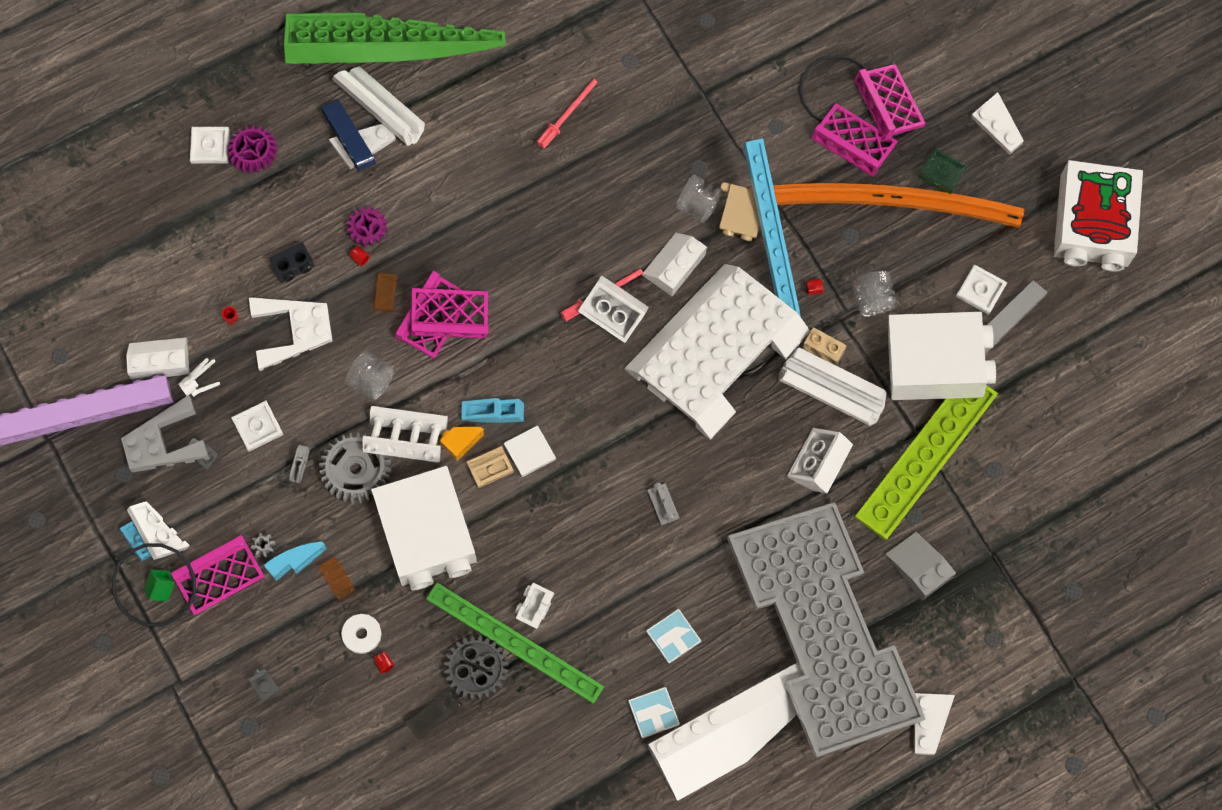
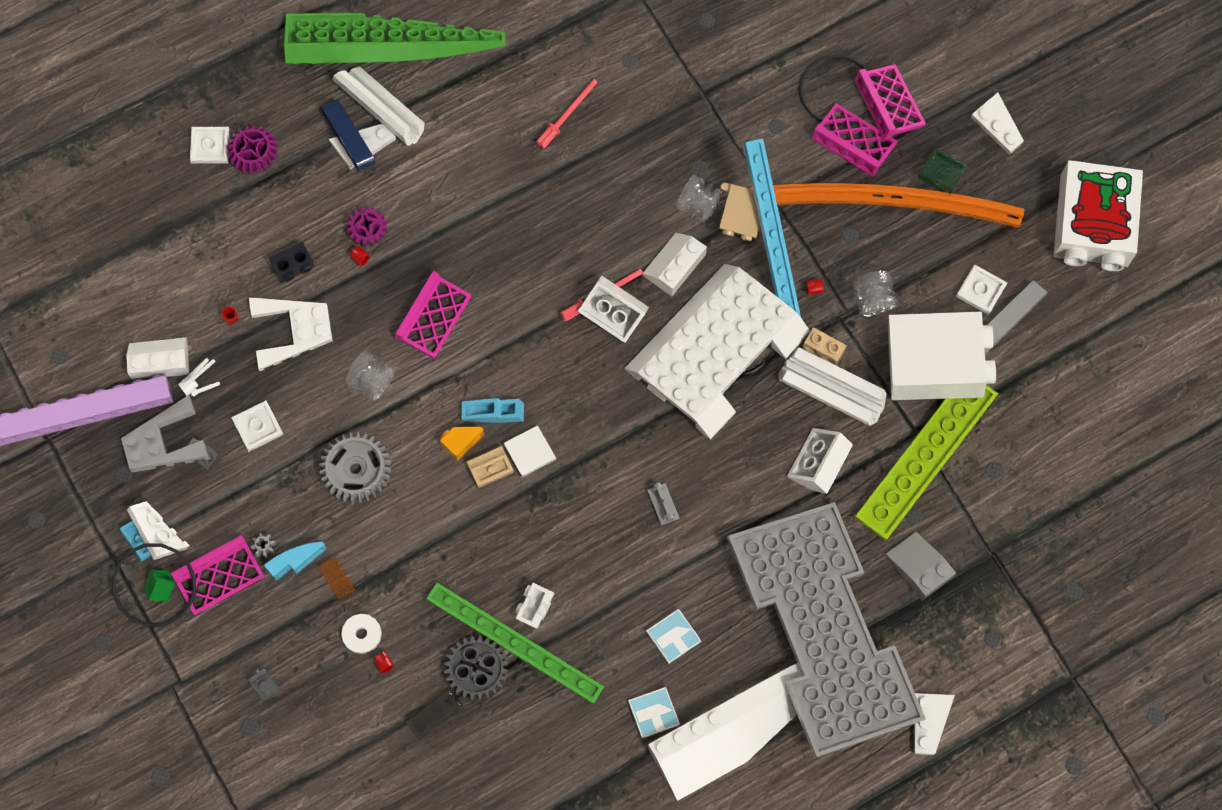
(299, 463): light grey piece -> none
(385, 292): clear orange tile -> none
(406, 420): white fence -> none
(425, 528): white brick -> none
(449, 329): dark pink fence -> none

